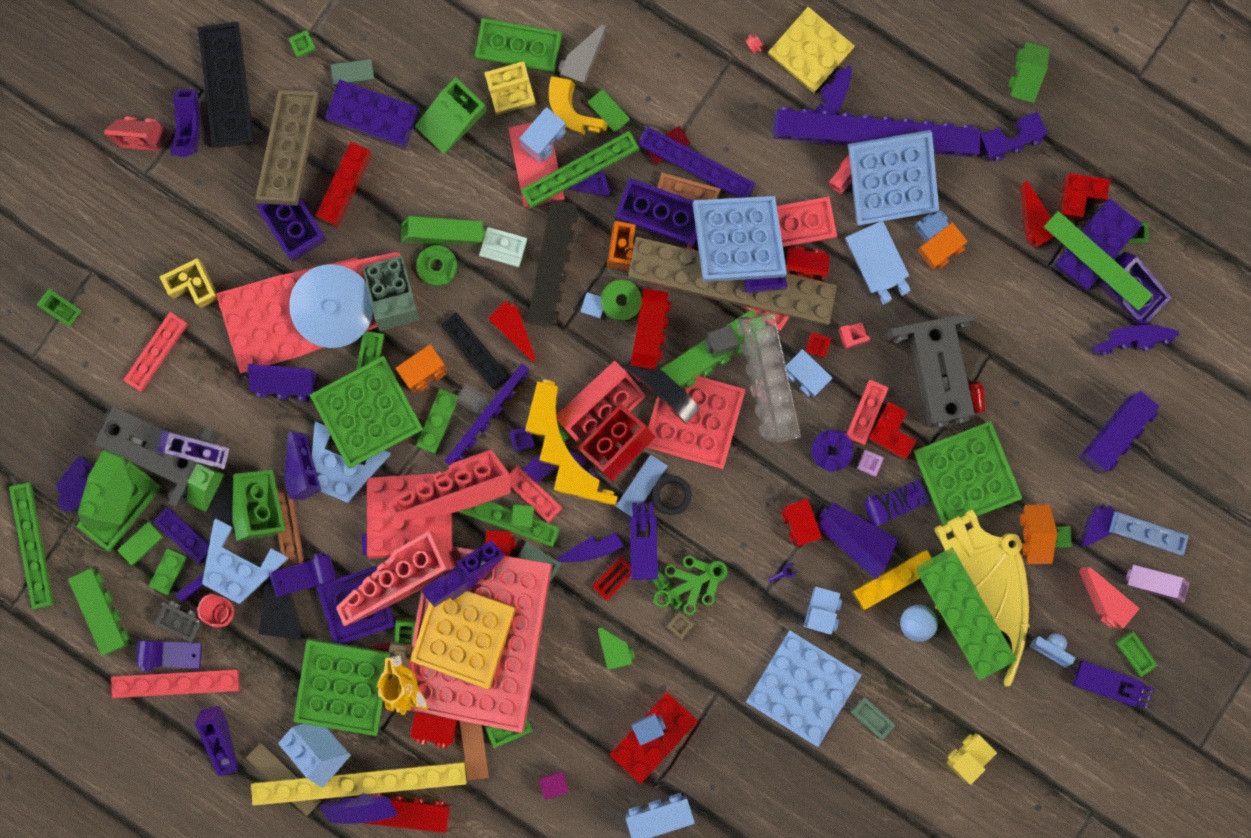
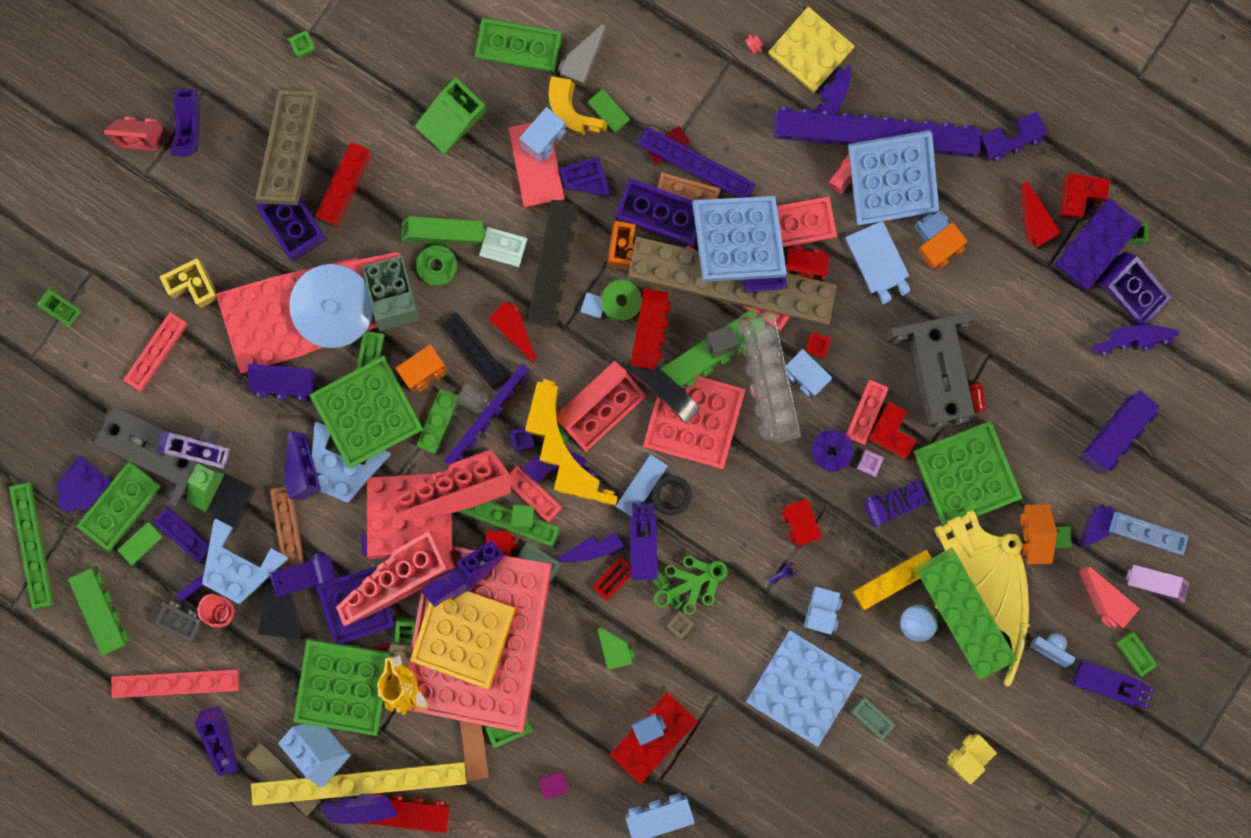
(106, 493): bright green wedge -> none
(168, 571): bright green plate -> none
(168, 654): dark purple door -> none
(226, 85): black plate -> none
(256, 506): bright green slope -> none
(353, 72): sand green tile -> none
(372, 114): dark purple brick -> none
(433, 729): red brick -> none
(510, 88): light yellow slope -> none
(580, 169): bright green tile -> none
(616, 442): red brick -> none
(853, 335): coral panel -> none
(858, 538): dark purple slope -> none
(1031, 69): bright green brick -> none
(1098, 261): bright green tile -> none

